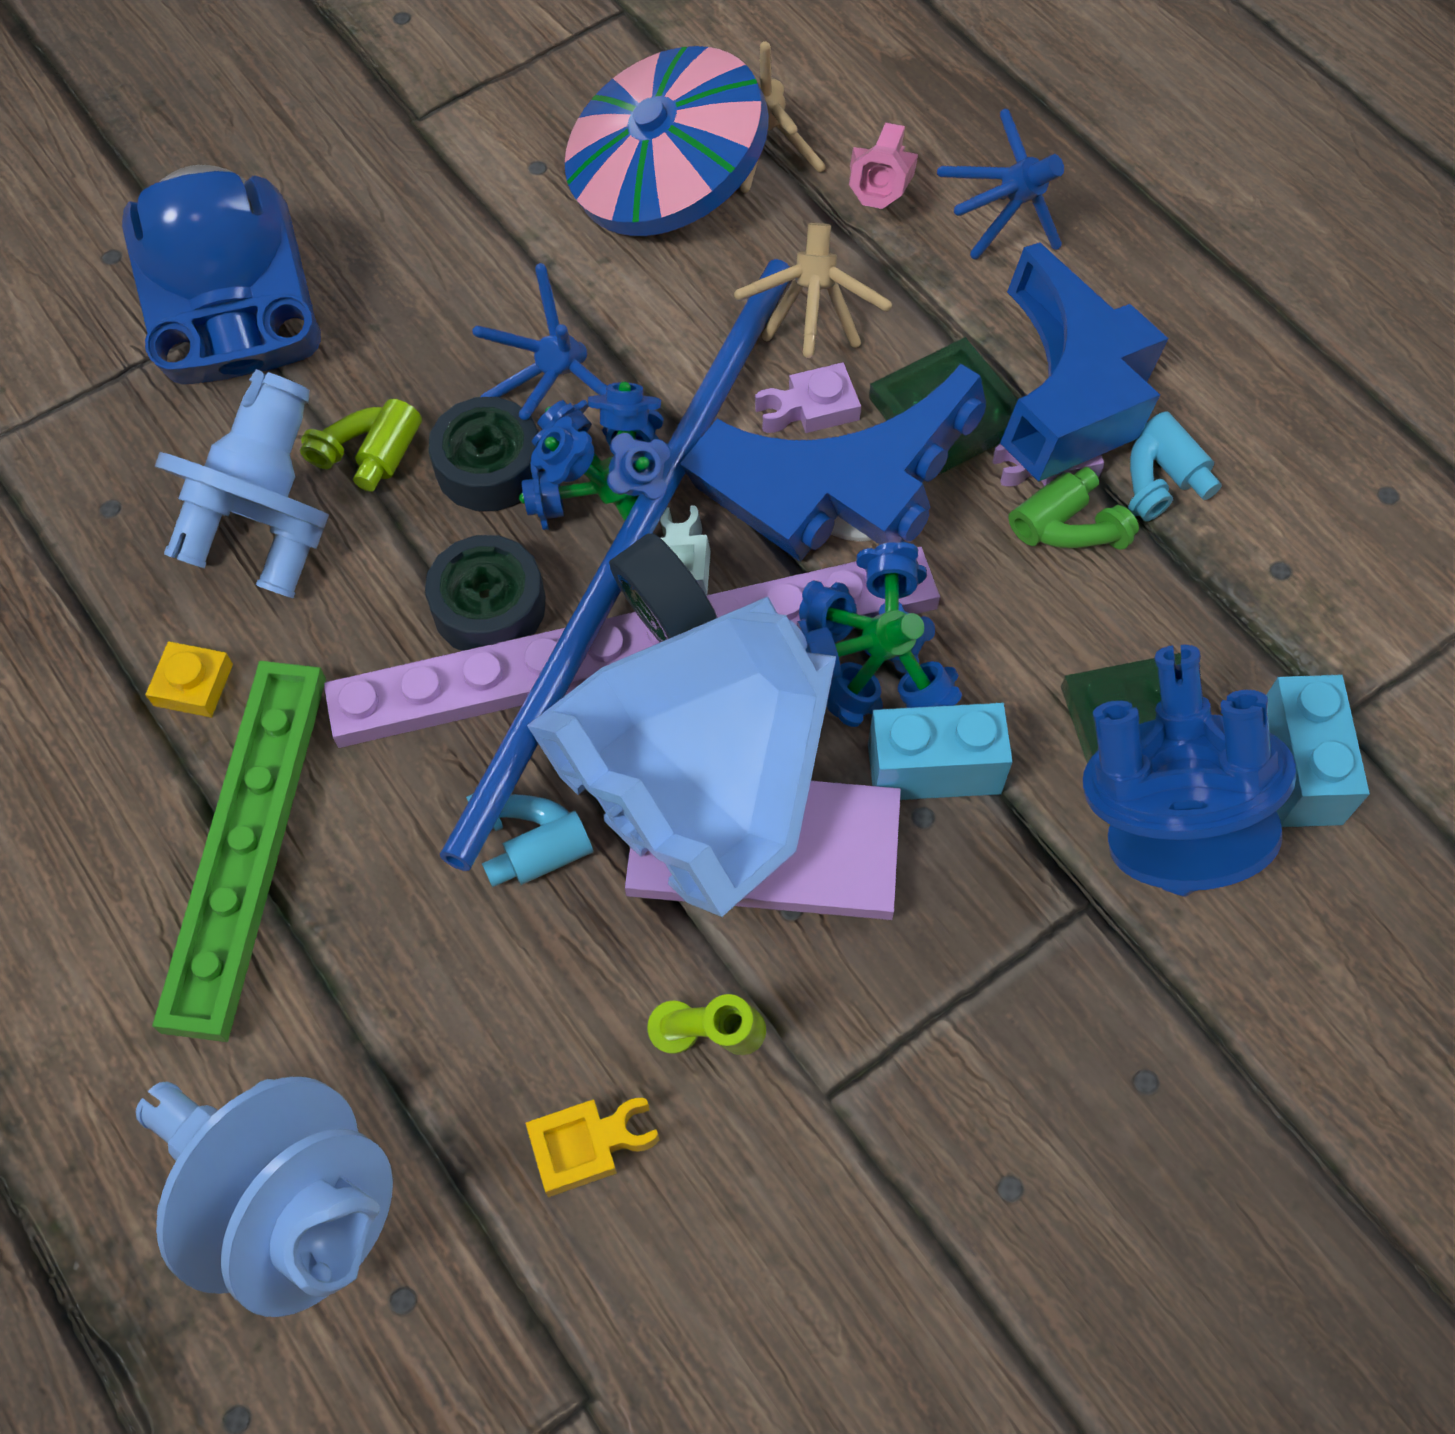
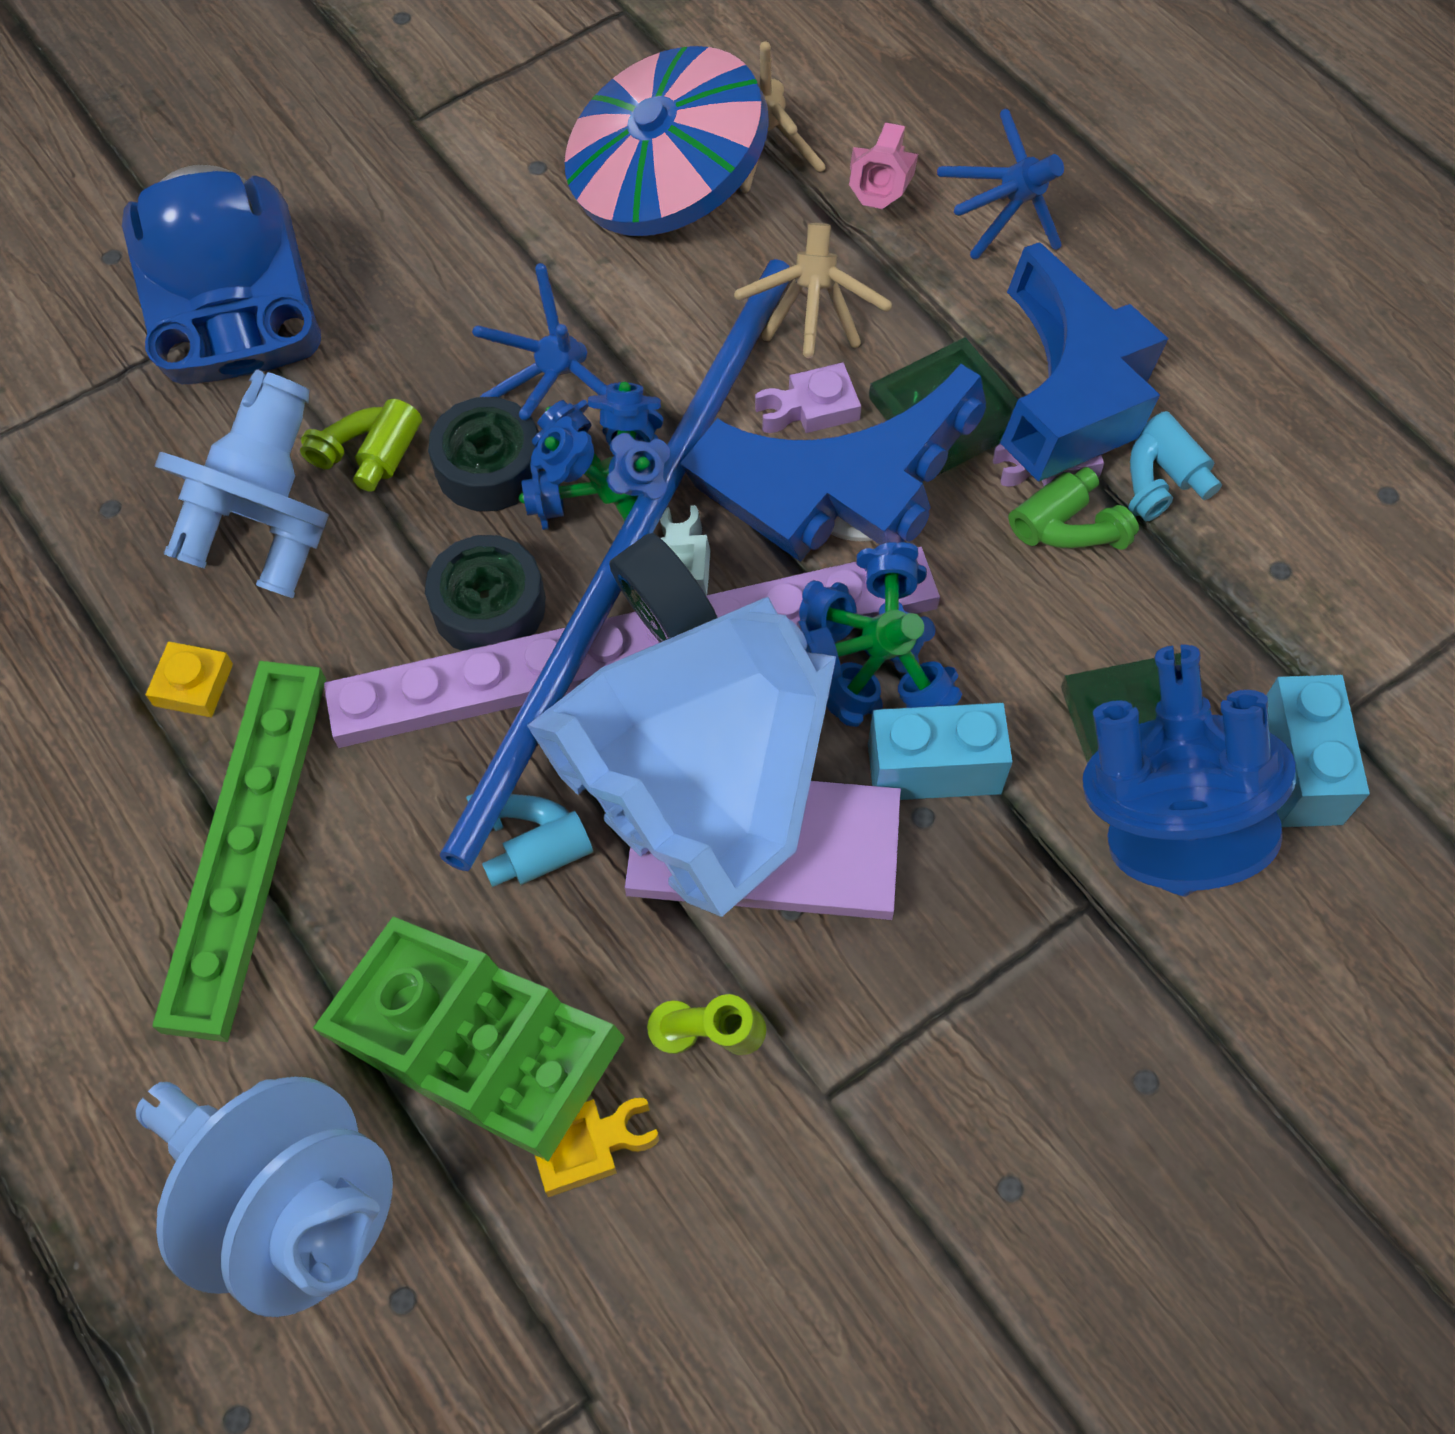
(471, 1036): none -> bright green slope

